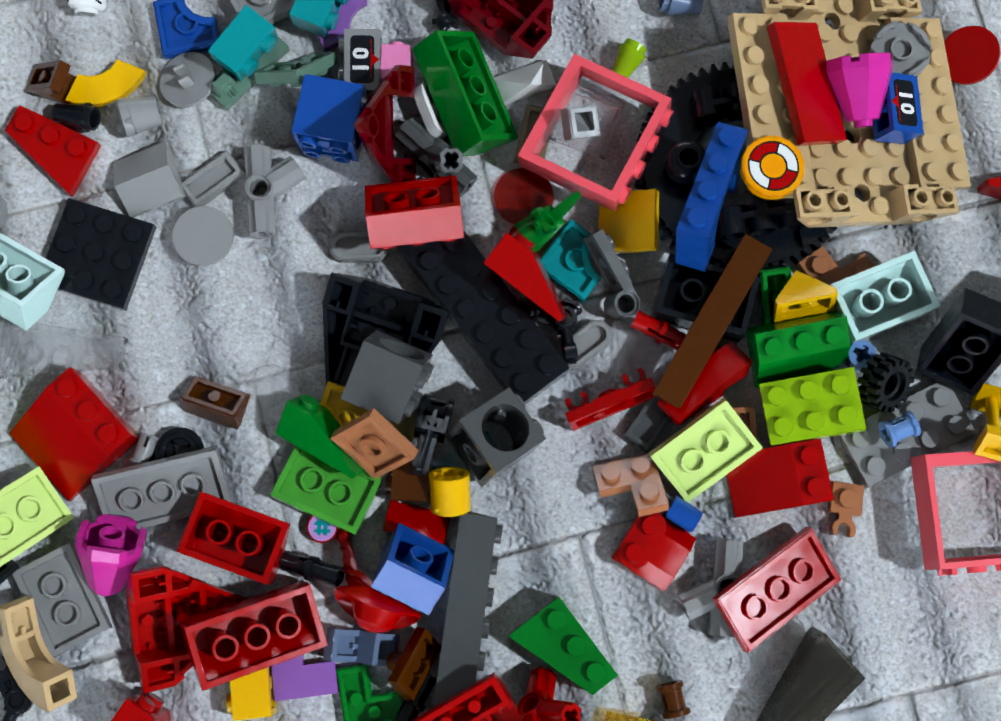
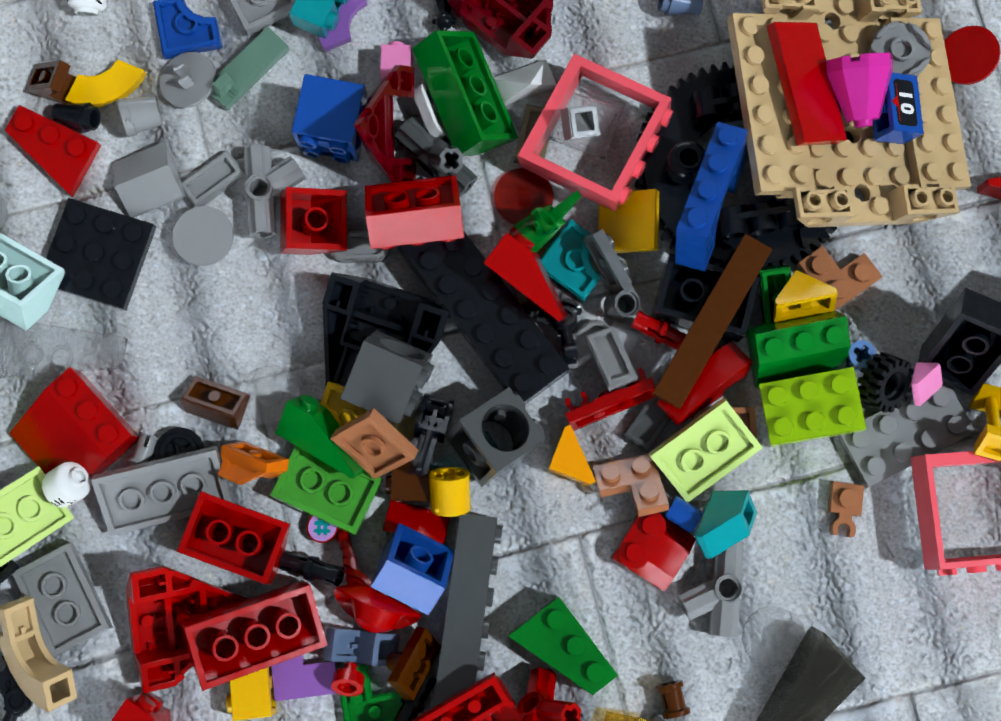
(66, 484): none -> white head
(109, 551): dark pink cone -> none
(244, 43): teal brick -> none
(246, 462): none -> orange slope
(292, 73): sand green plate -> none
(313, 221): none -> red slope
(348, 680): none -> red tile
(361, 57): brick -> none
(570, 460): none -> light orange slope
(611, 358): none -> light grey tile
(629, 57): lime cone -> none
(725, 521): none -> teal slope
(772, 167): tile -> none
(776, 589): tile -> none
(780, 479): red slope -> none
(885, 297): light aqua slope -> none
(899, 429): medium blue bush -> none
(925, 381): none -> bright pink slope

